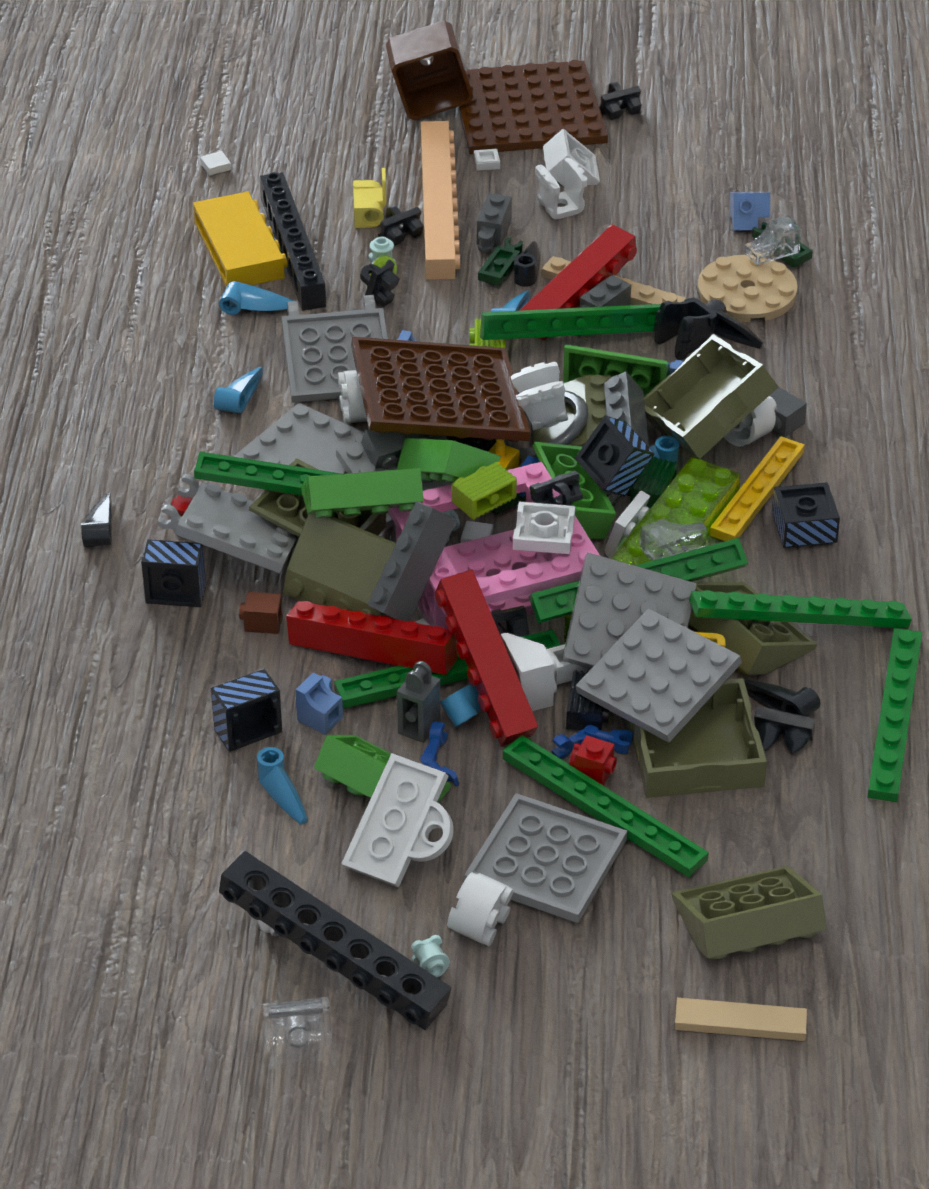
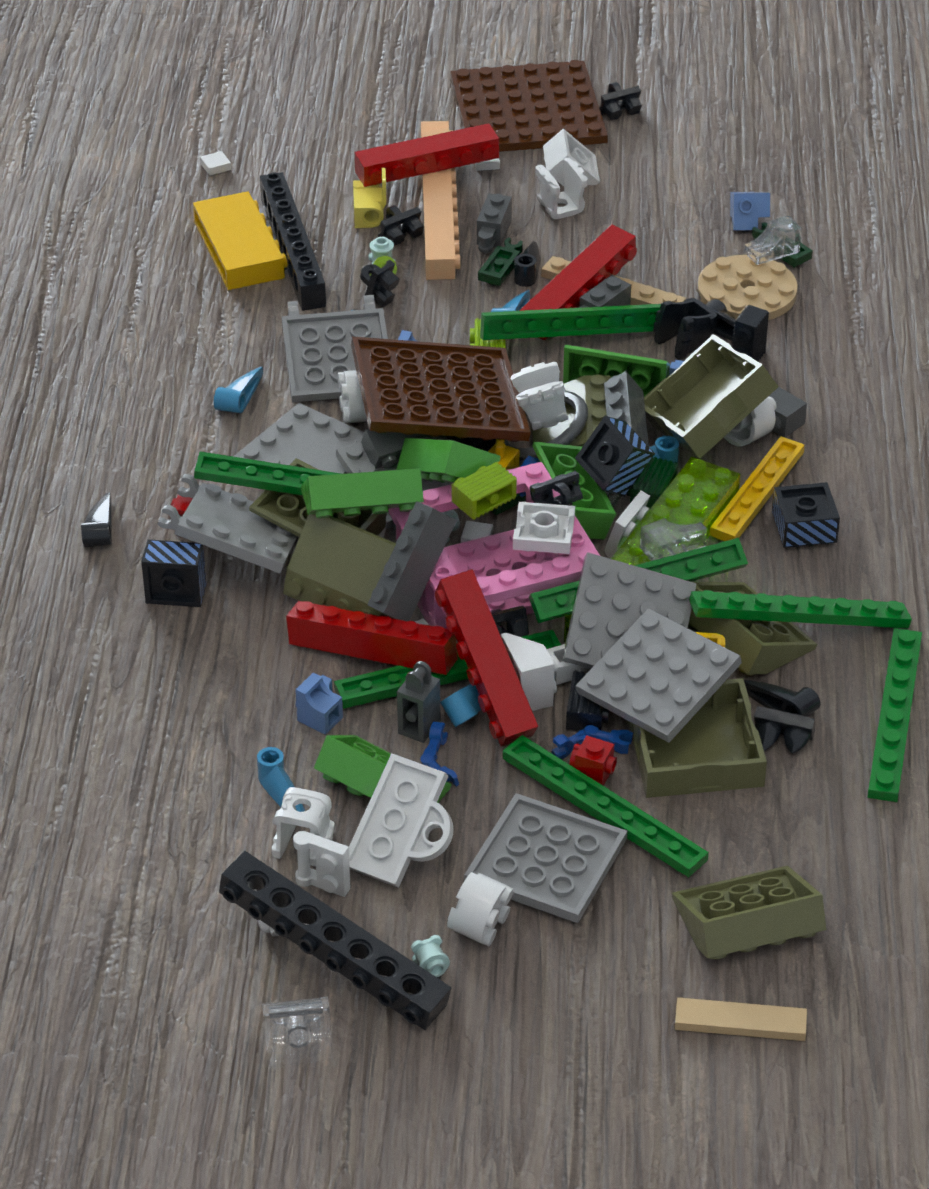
(244, 296): dark azure piece -> none
(246, 710): black container -> none
(261, 612): copper brick -> none
(315, 818): none -> white piece
(332, 863): none -> white plate
(427, 154): none -> red brick
(429, 84): reddish brown plate -> none
(751, 332): none -> black brick

